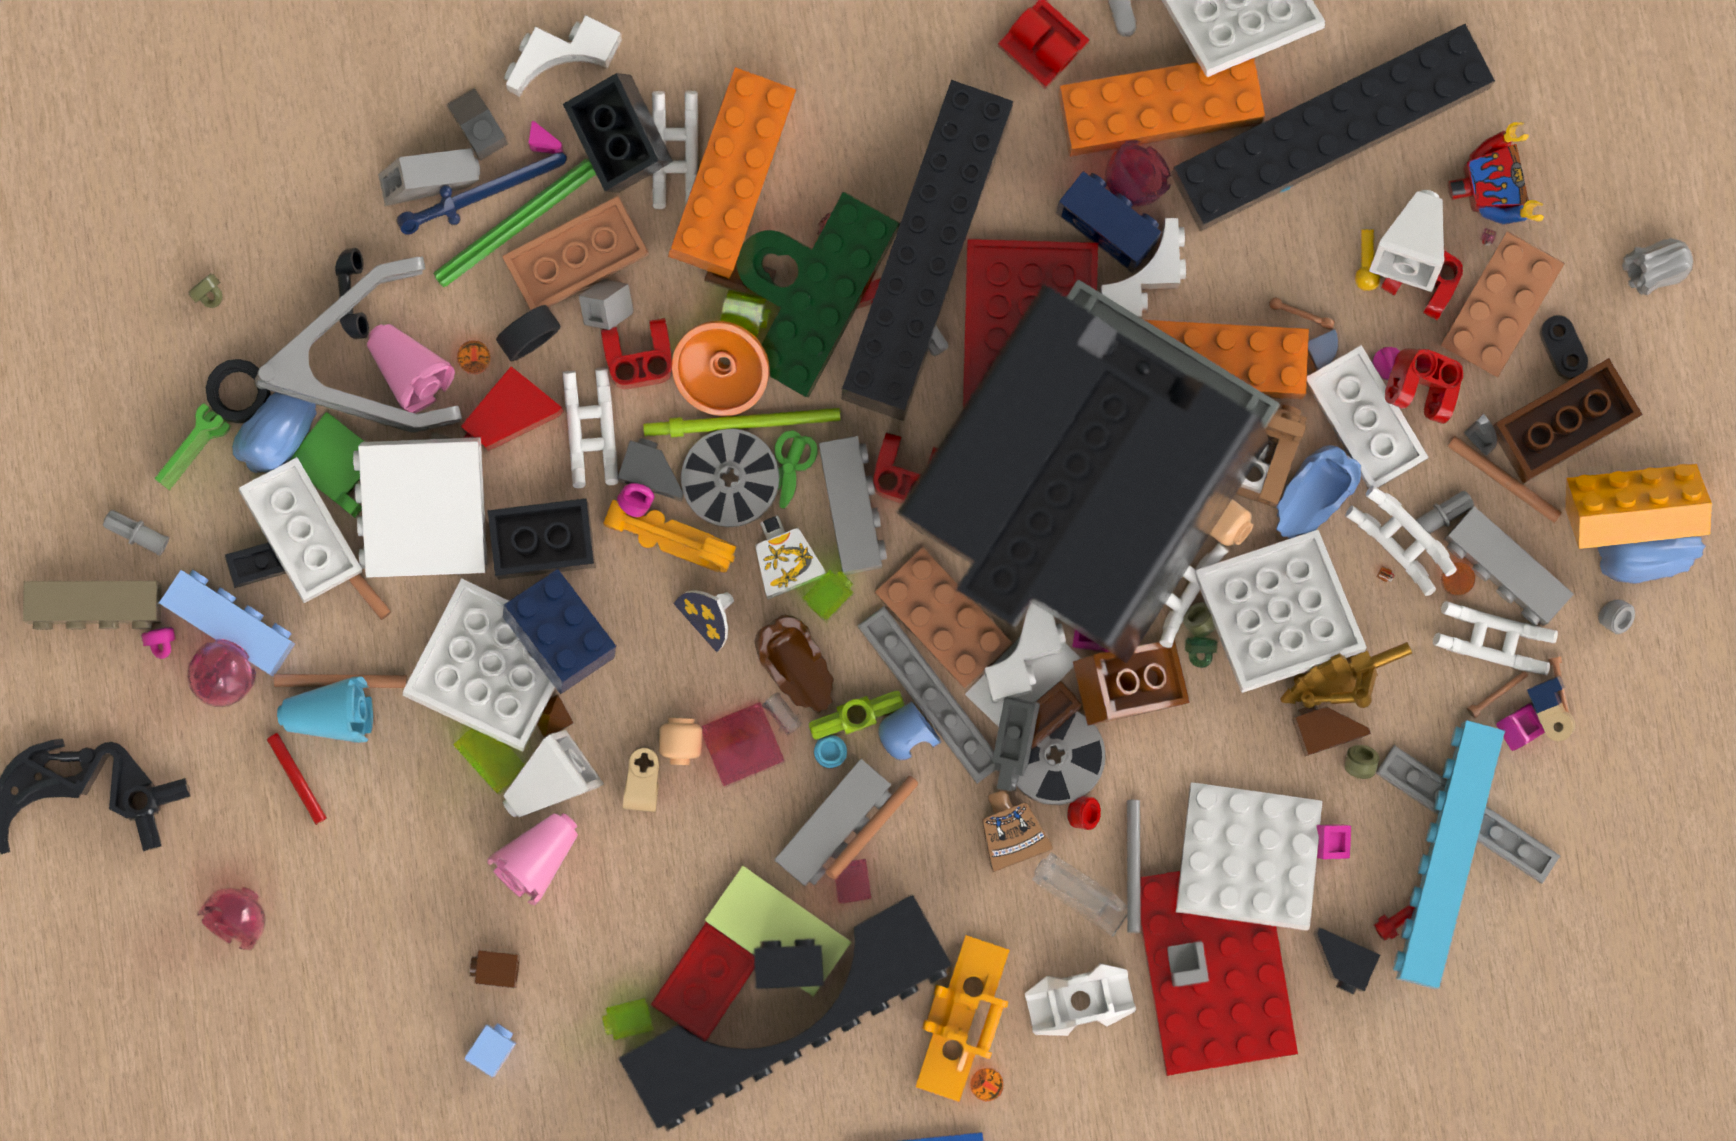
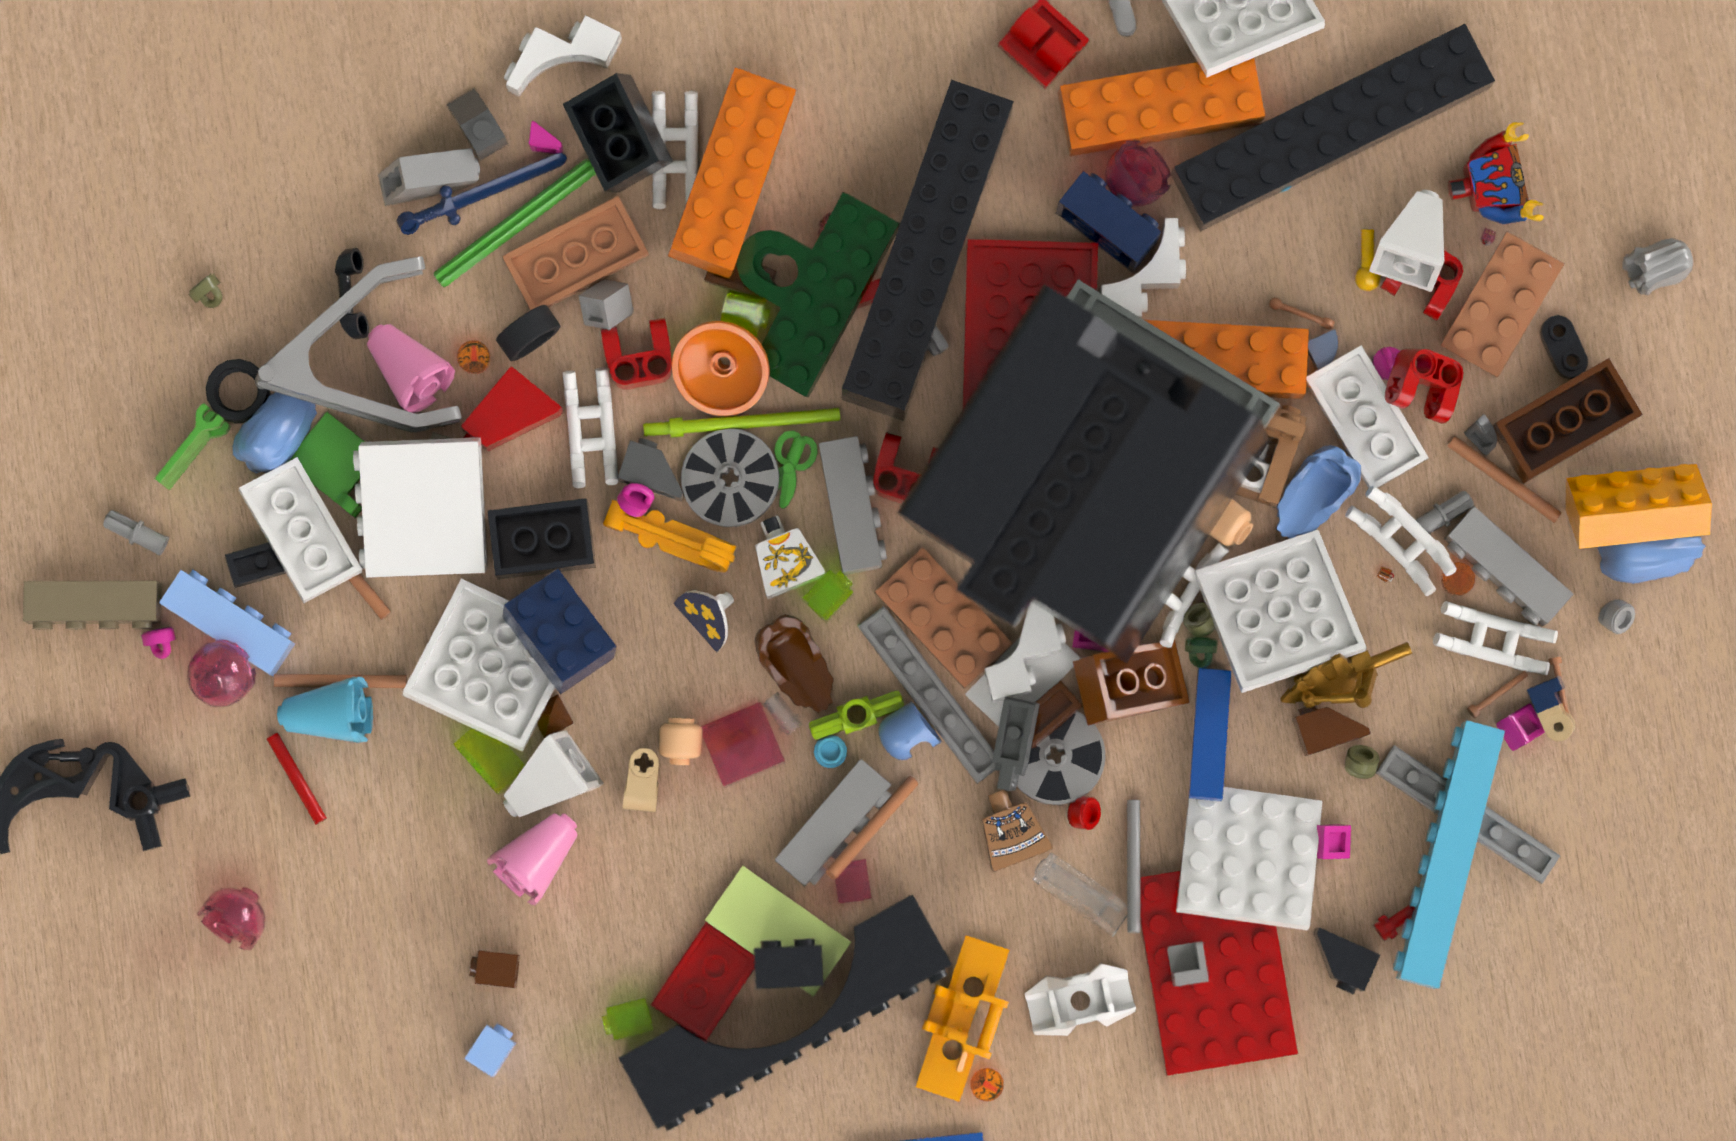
(1210, 734): none -> blue tile

